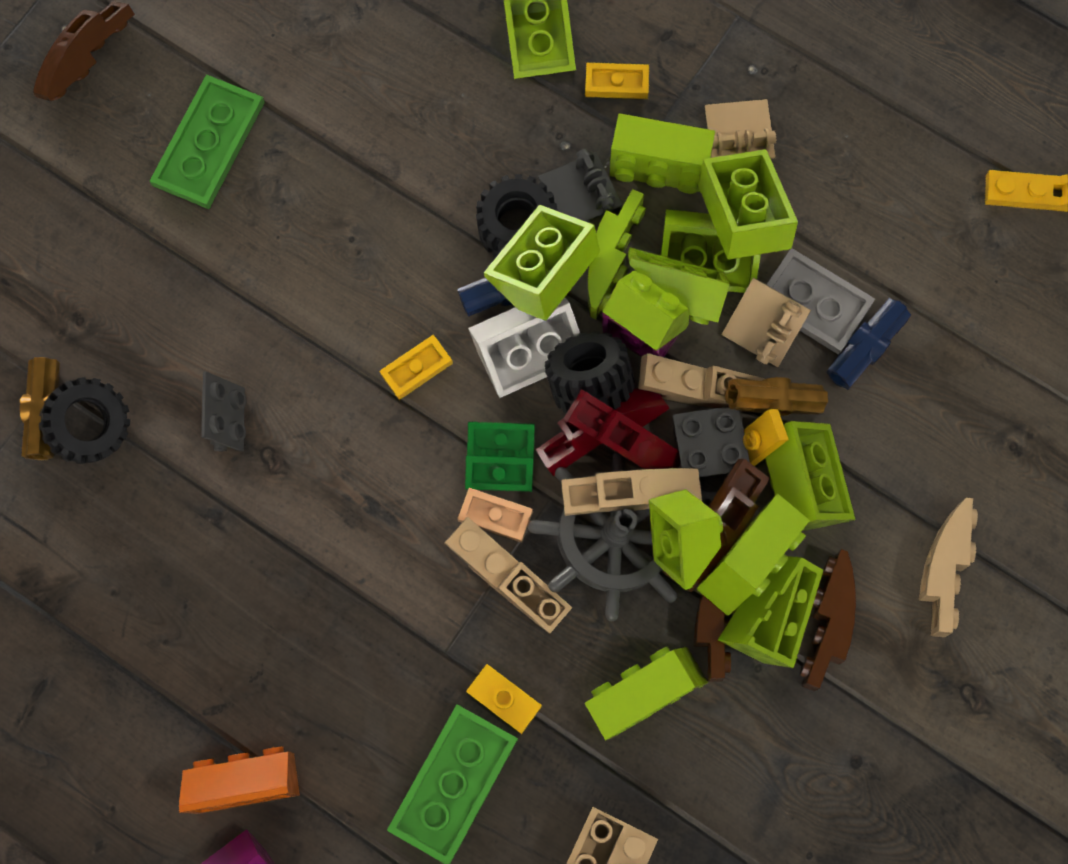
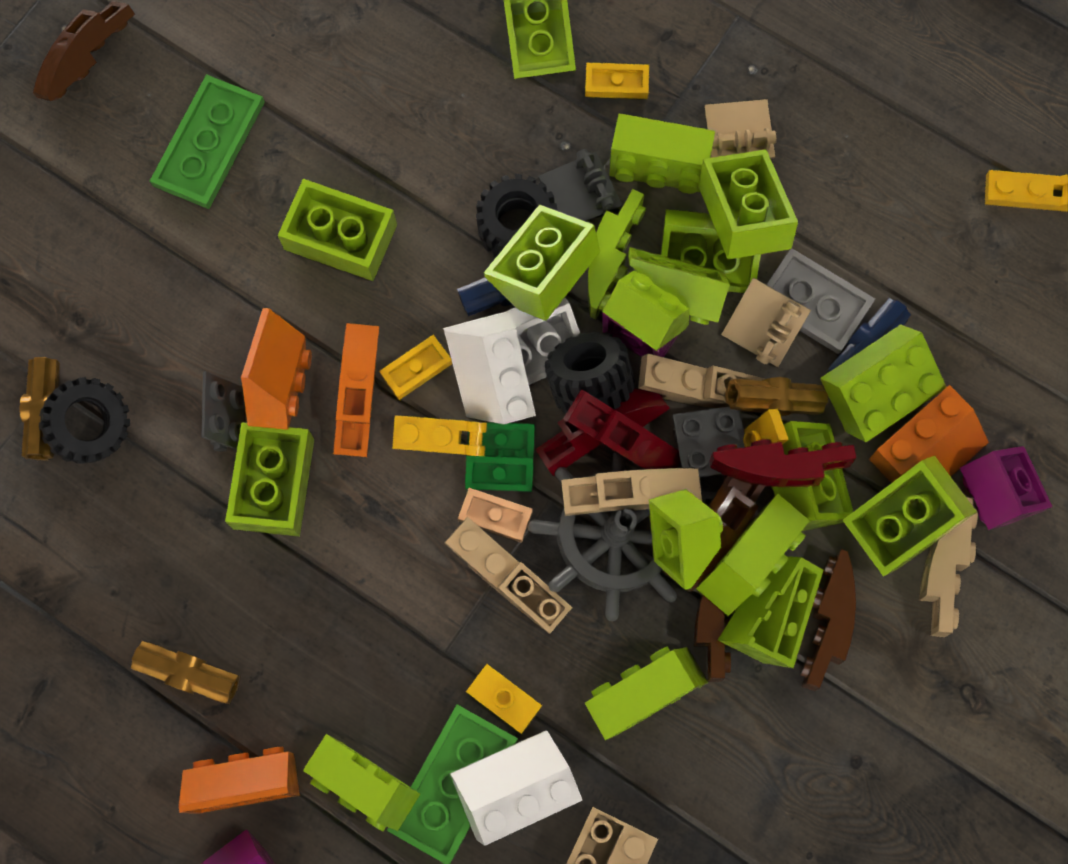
(185, 672): none -> pearl gold piece
(270, 480): none -> lime brick
(274, 372): none -> orange slope
(337, 229): none -> lime brick
(356, 390): none -> orange slope
(360, 784): none -> lime wedge
(438, 435): none -> yellow plate
(490, 369): none -> white slope
(515, 787): none -> white slope
(769, 466): none -> dark red slope
(883, 383): none -> lime brick
(909, 515): none -> lime brick
(941, 429): none -> orange slope
(1005, 487): none -> magenta slope

